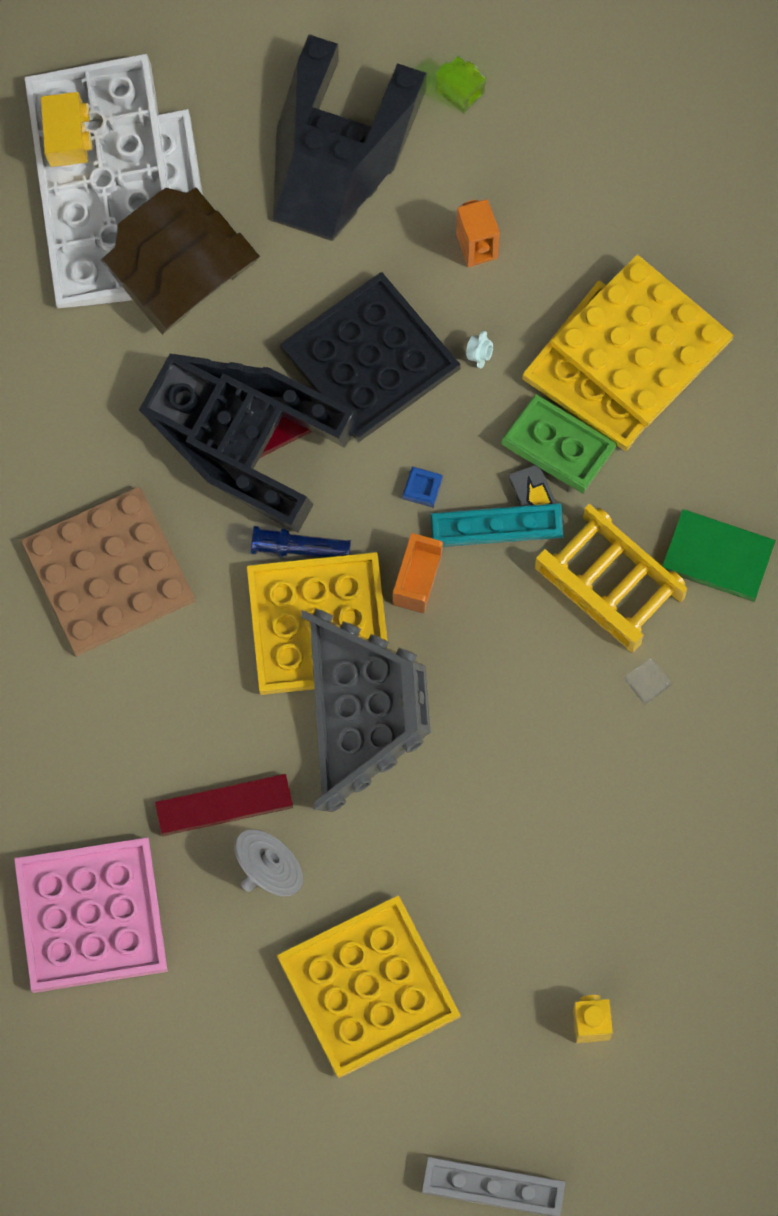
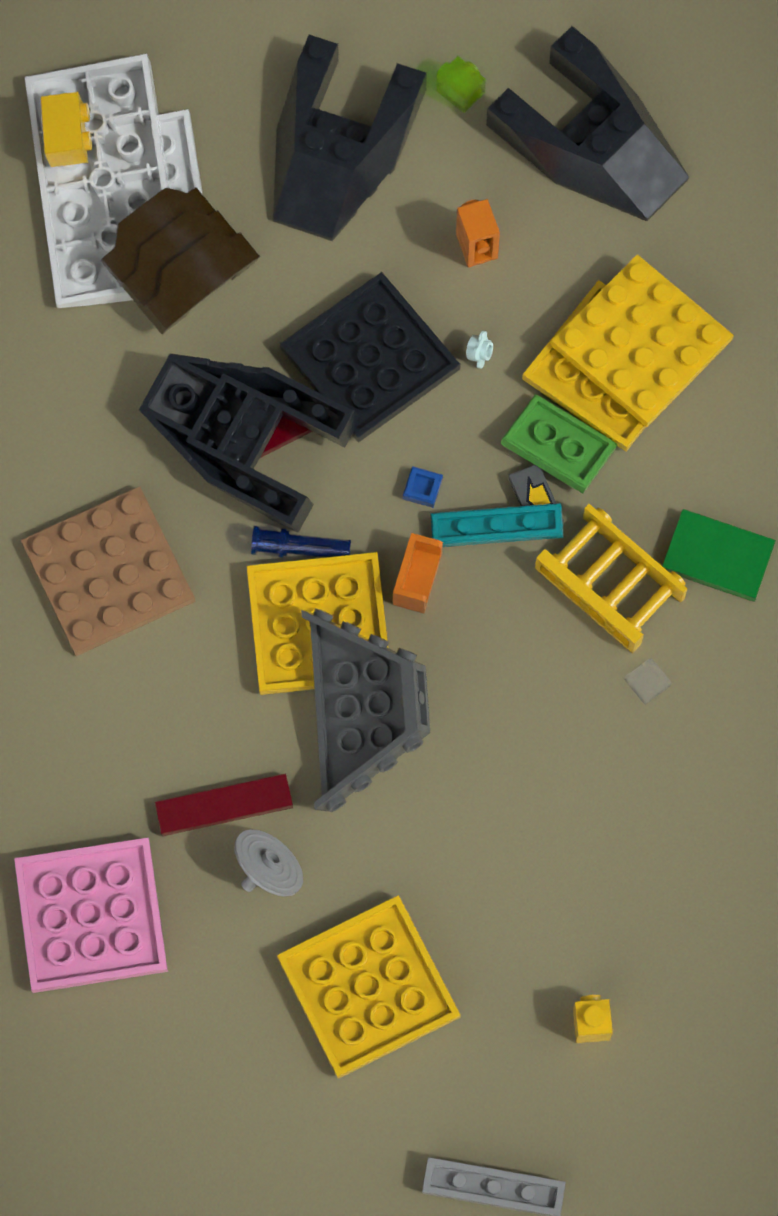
(607, 149): none -> black wedge

